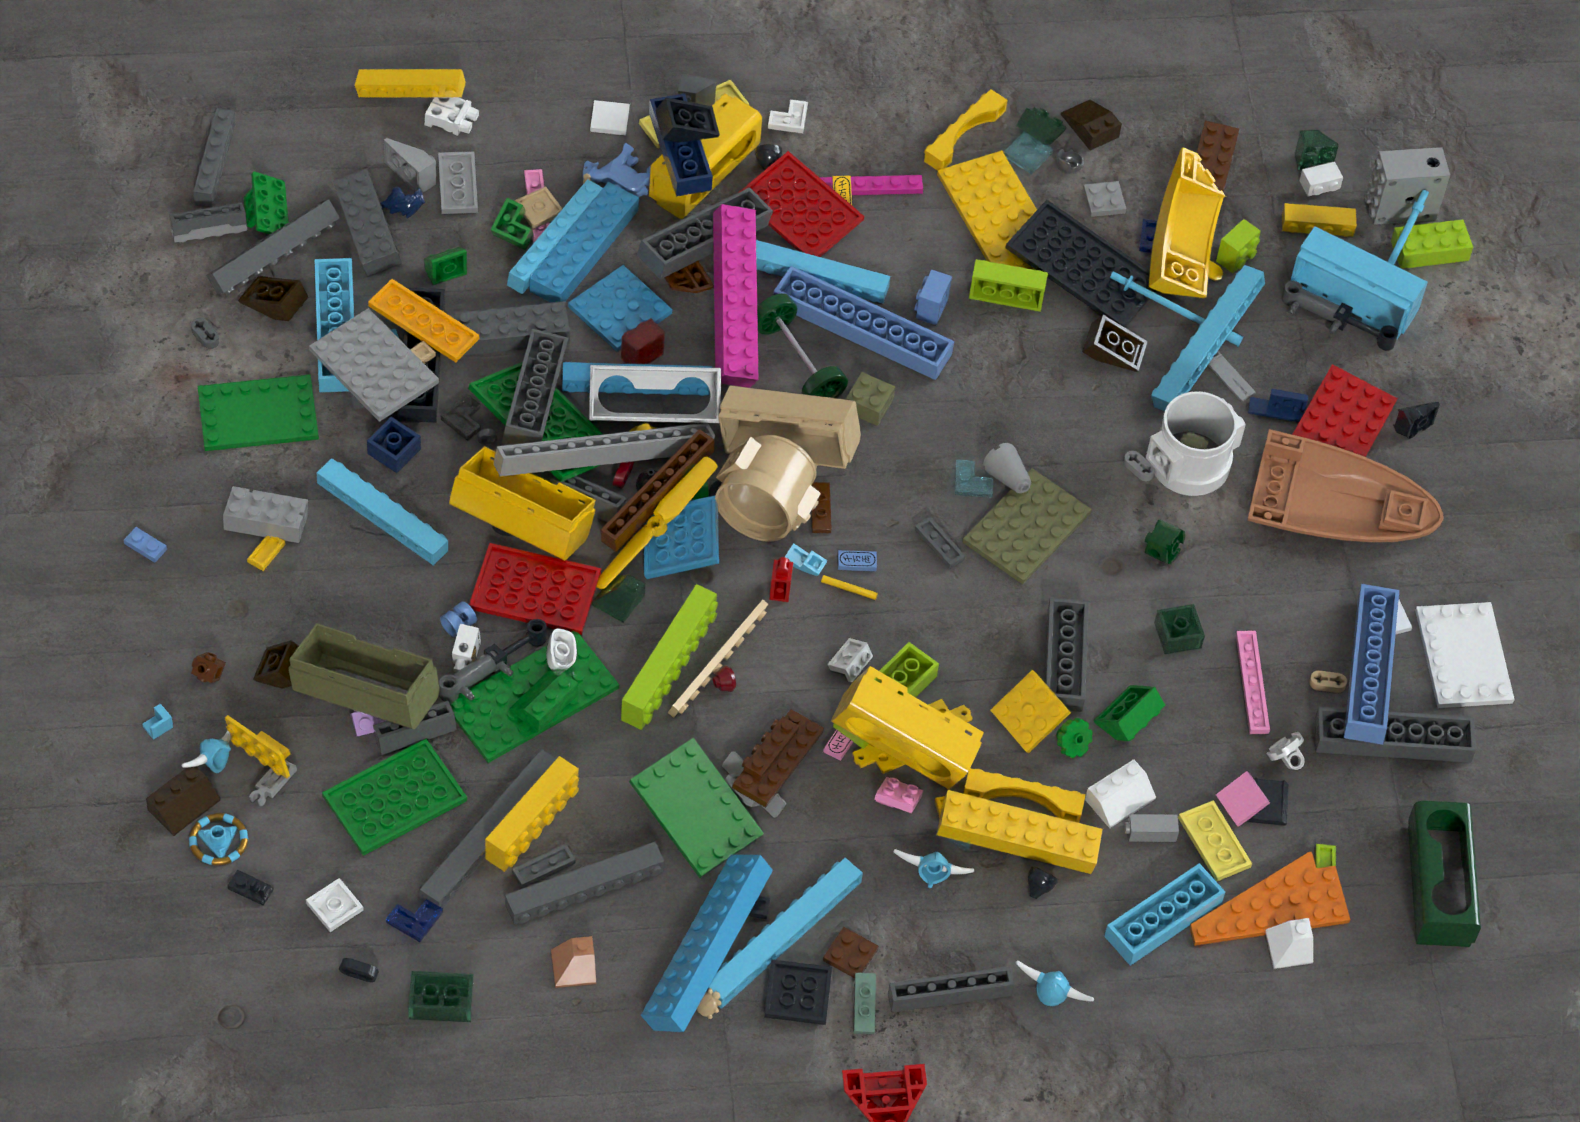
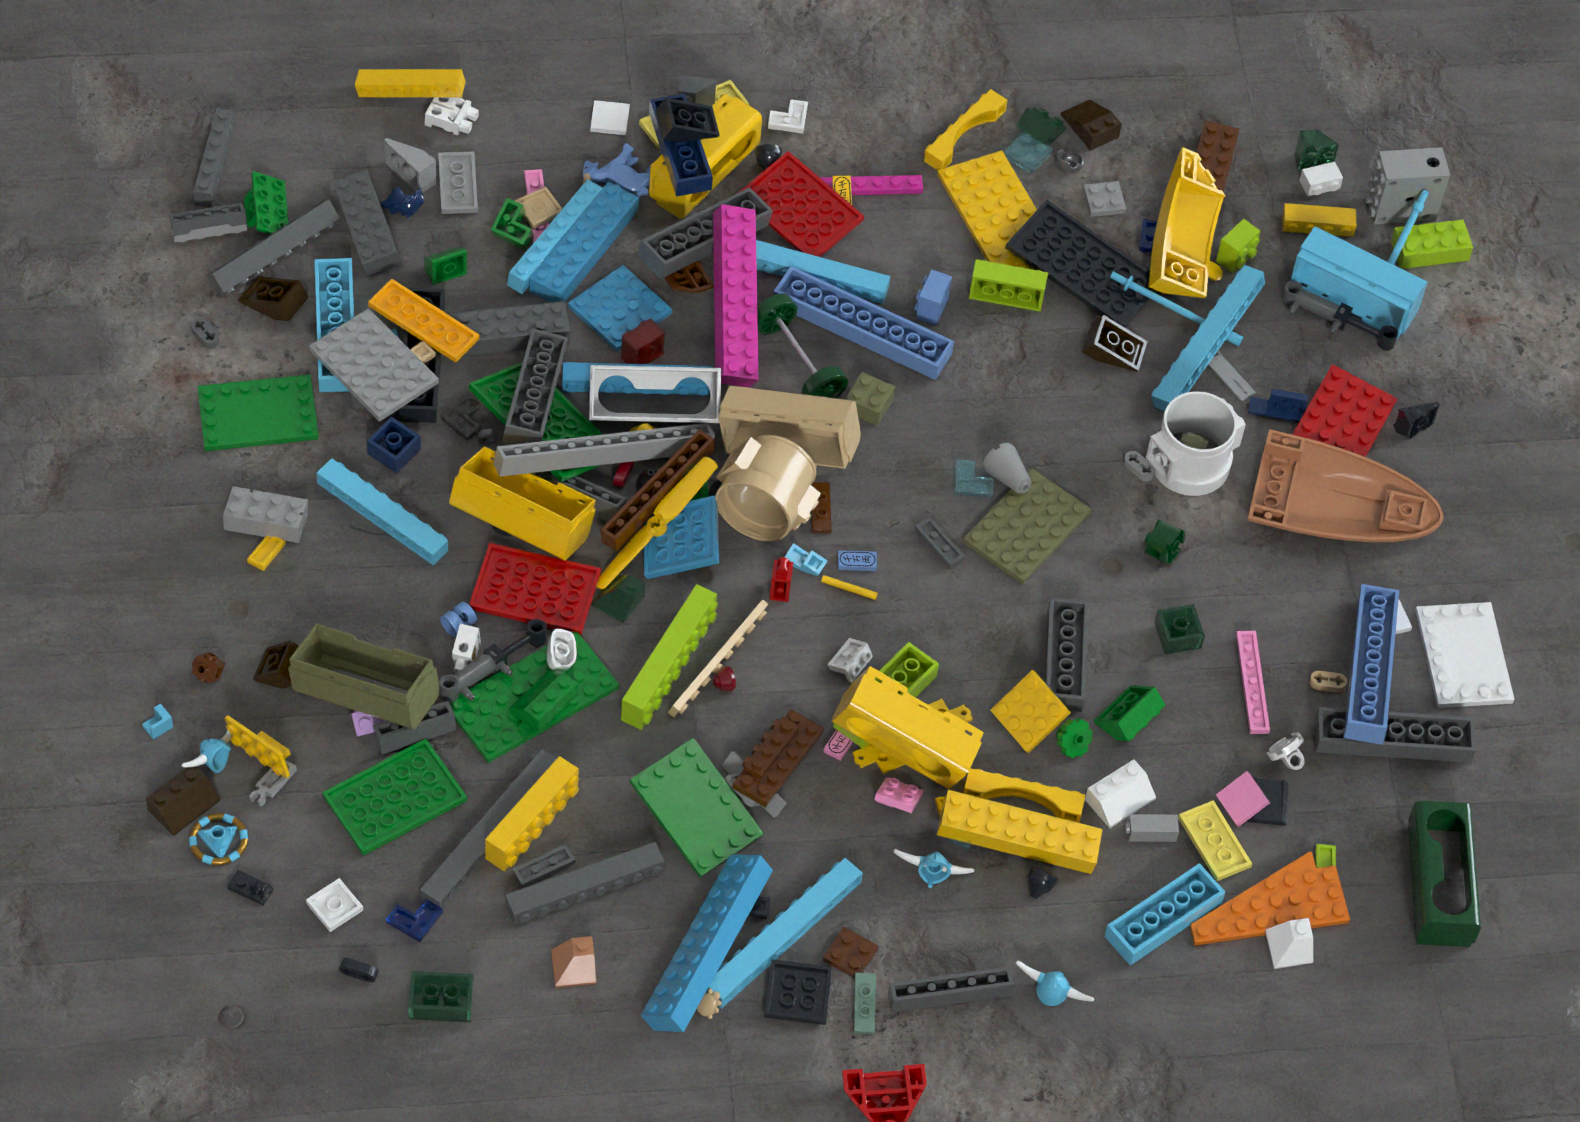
(145, 544): medium blue plate -> none

